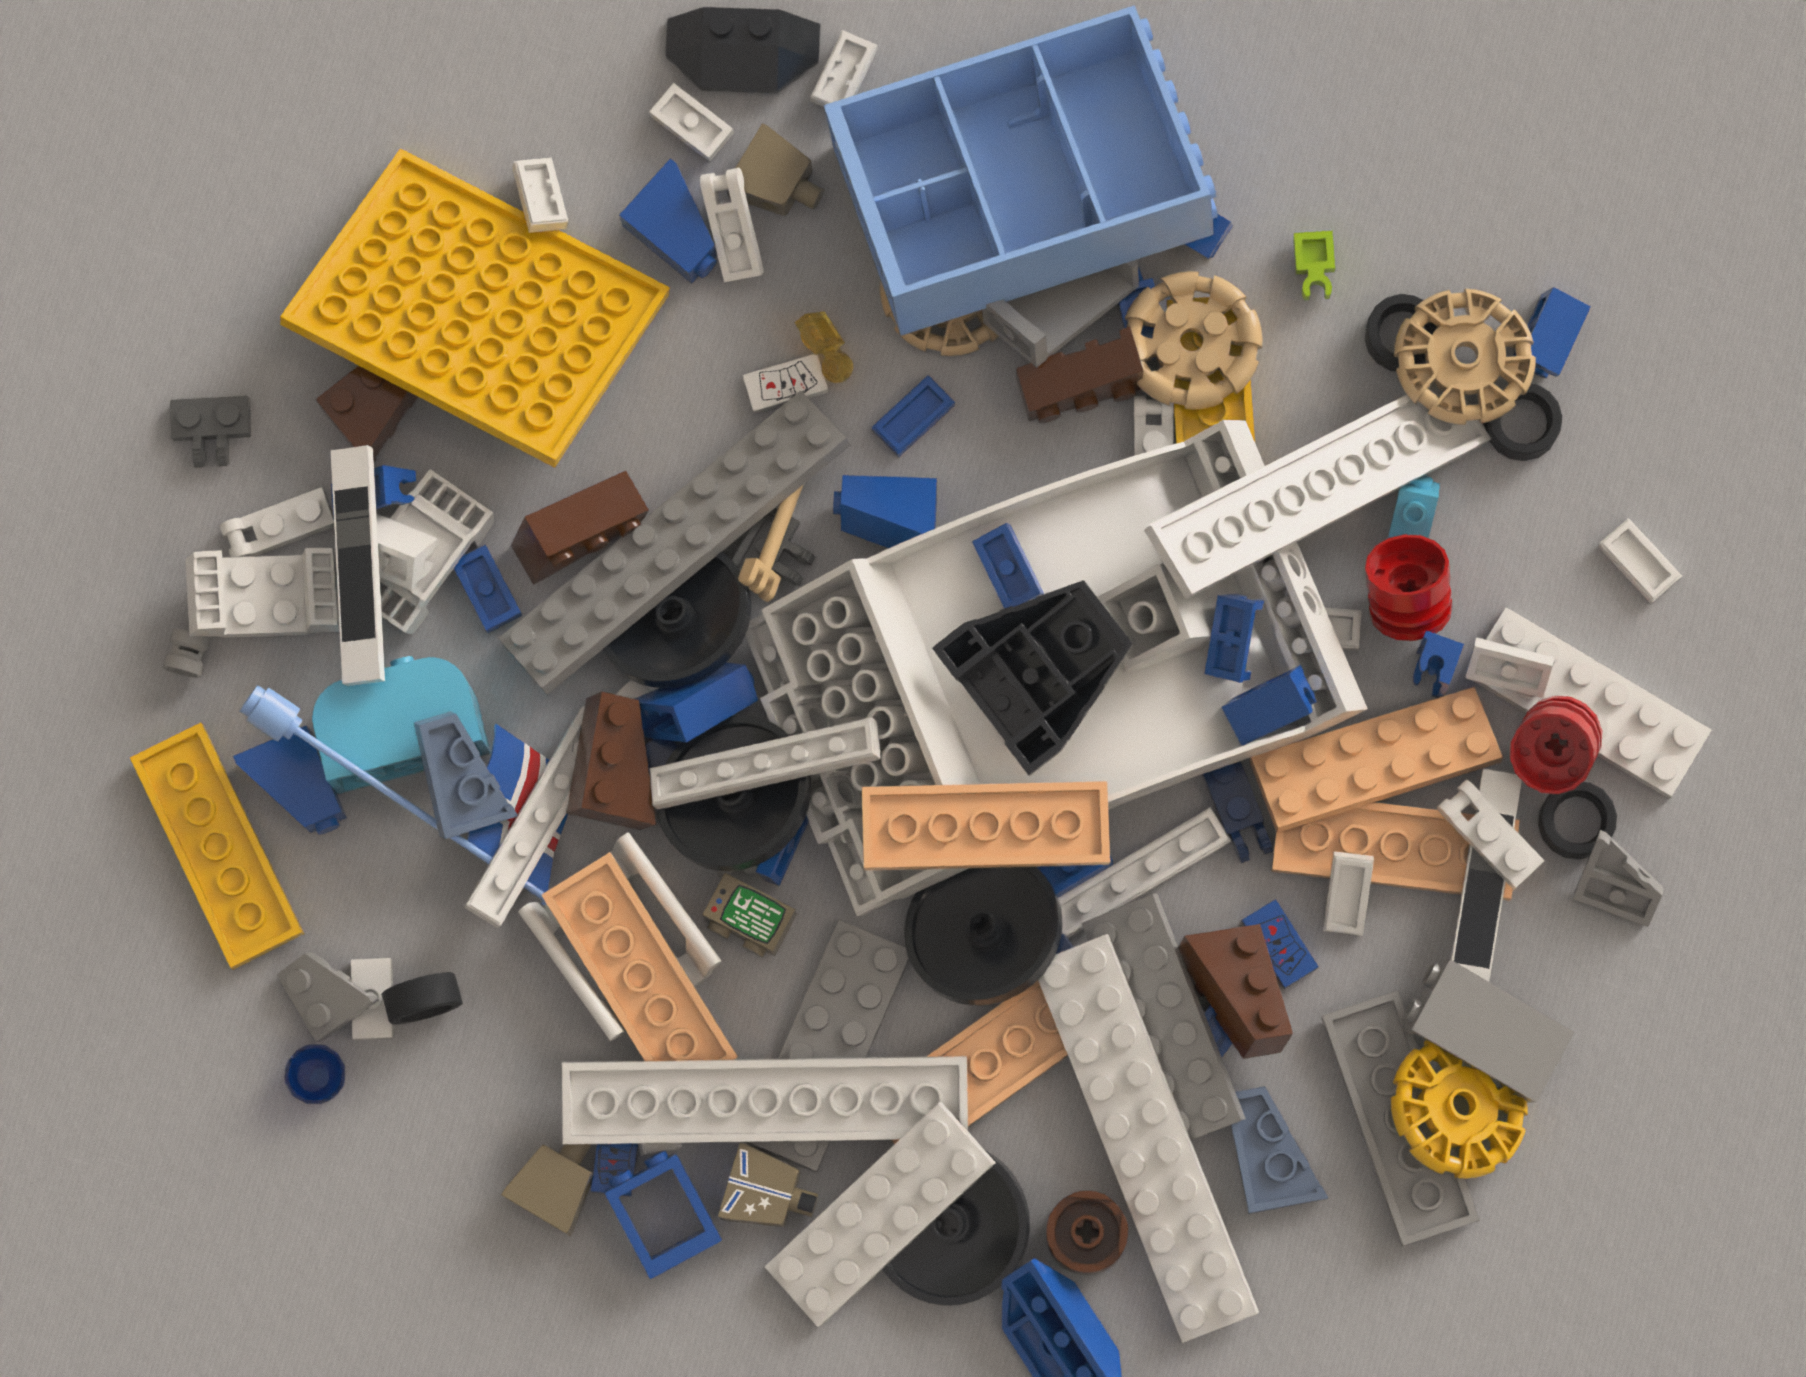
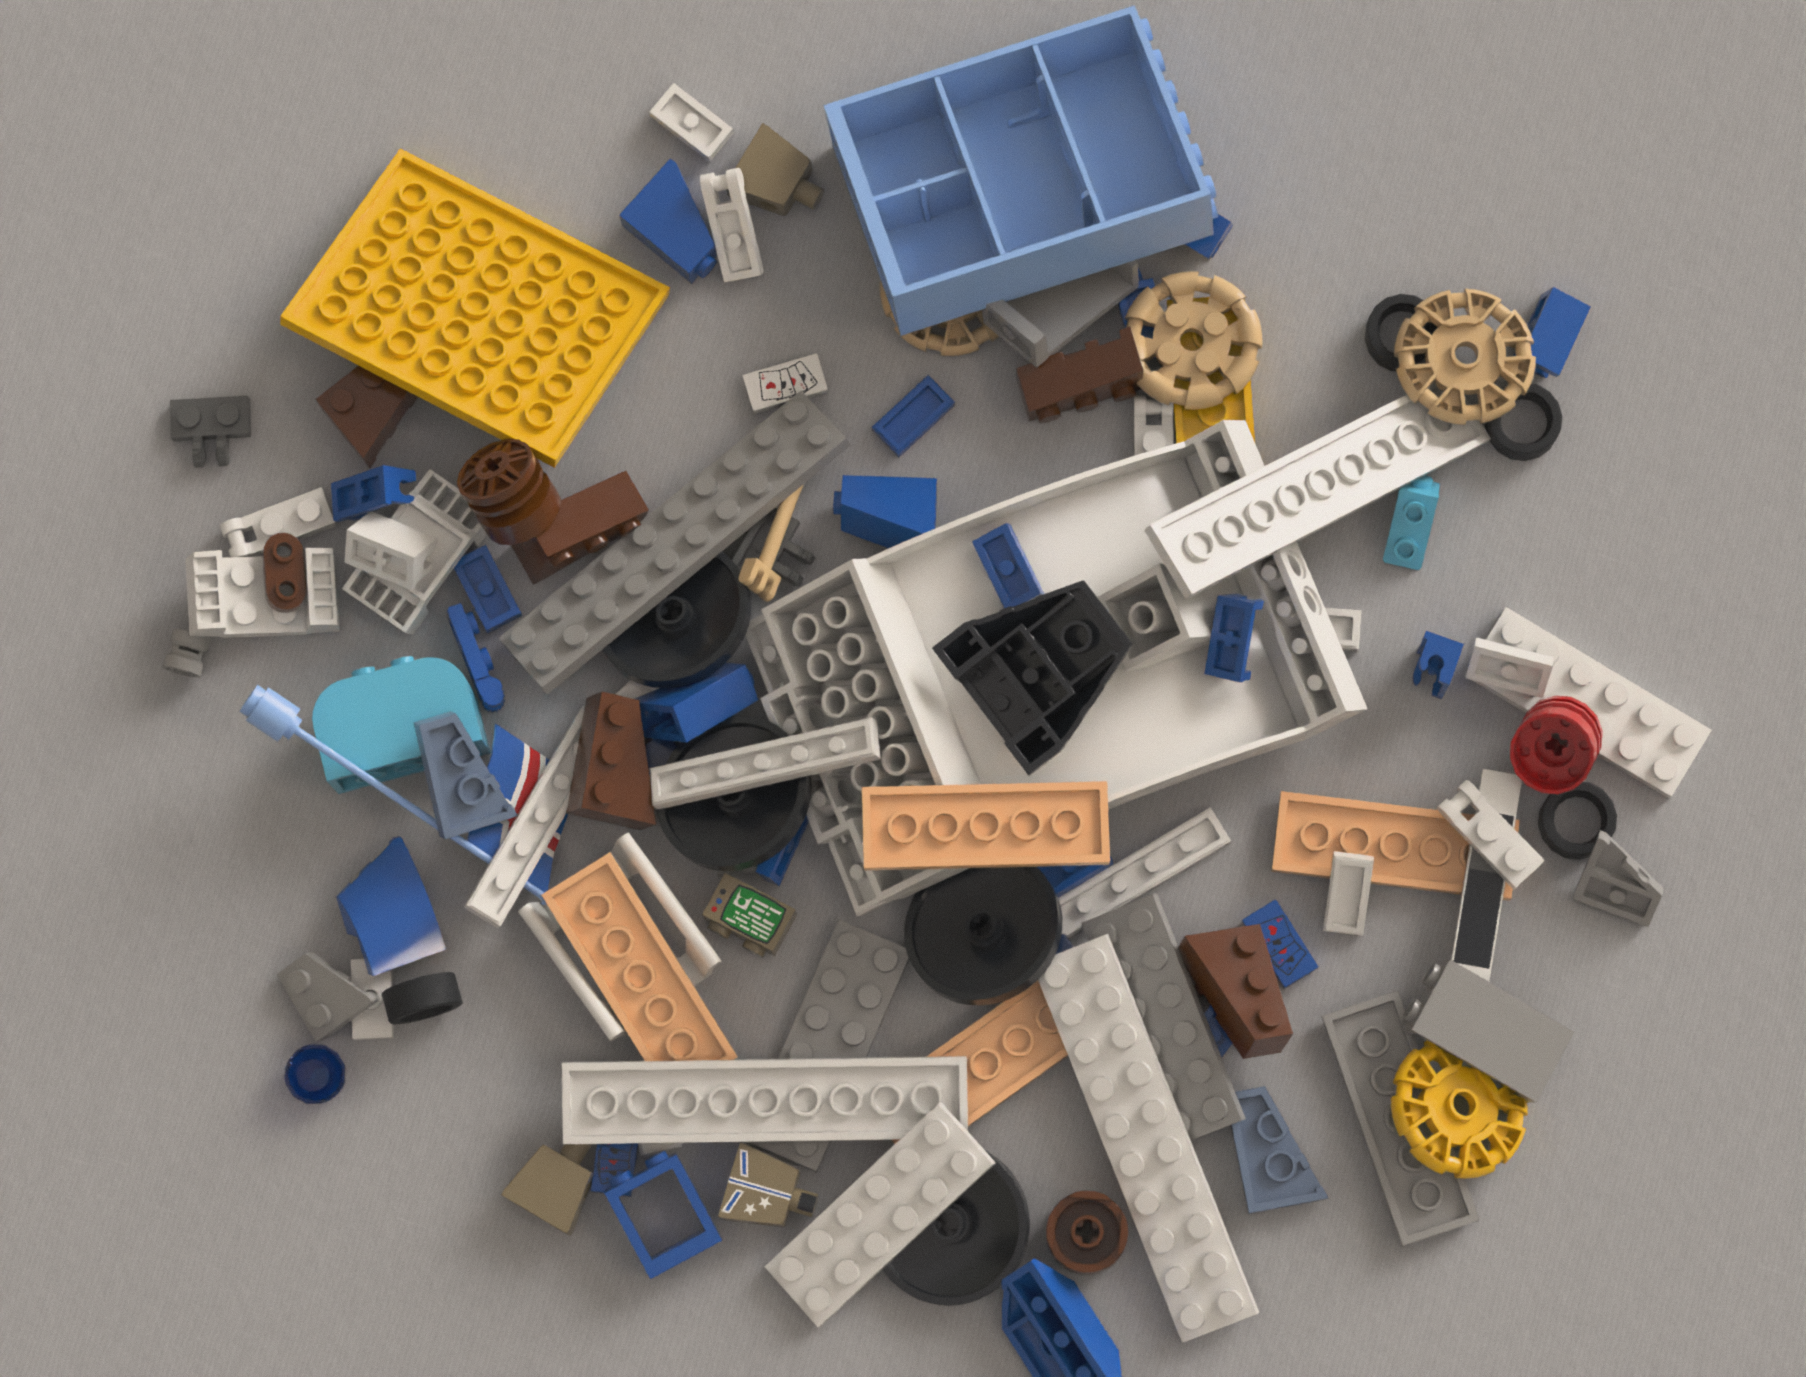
(217, 846): yellow plate -> none
(284, 571): none -> reddish brown plate
(296, 780): blue slope -> none
(357, 565): tile -> none
(390, 911): none -> blue slope
(476, 660): none -> blue hinge
(509, 492): none -> reddish brown wheel
(540, 195): white plate -> none
(742, 48): black wedge -> none
(823, 338): clear yellow plate -> none
(844, 69): white plate -> none
(1237, 807): dark blue hinge -> none
(1270, 705): blue hinge -> none
(1314, 257): lime plate -> none
(1376, 759): light nougat plate -> none
(1408, 587): red wheel -> none
(1639, 560): white tile -> none

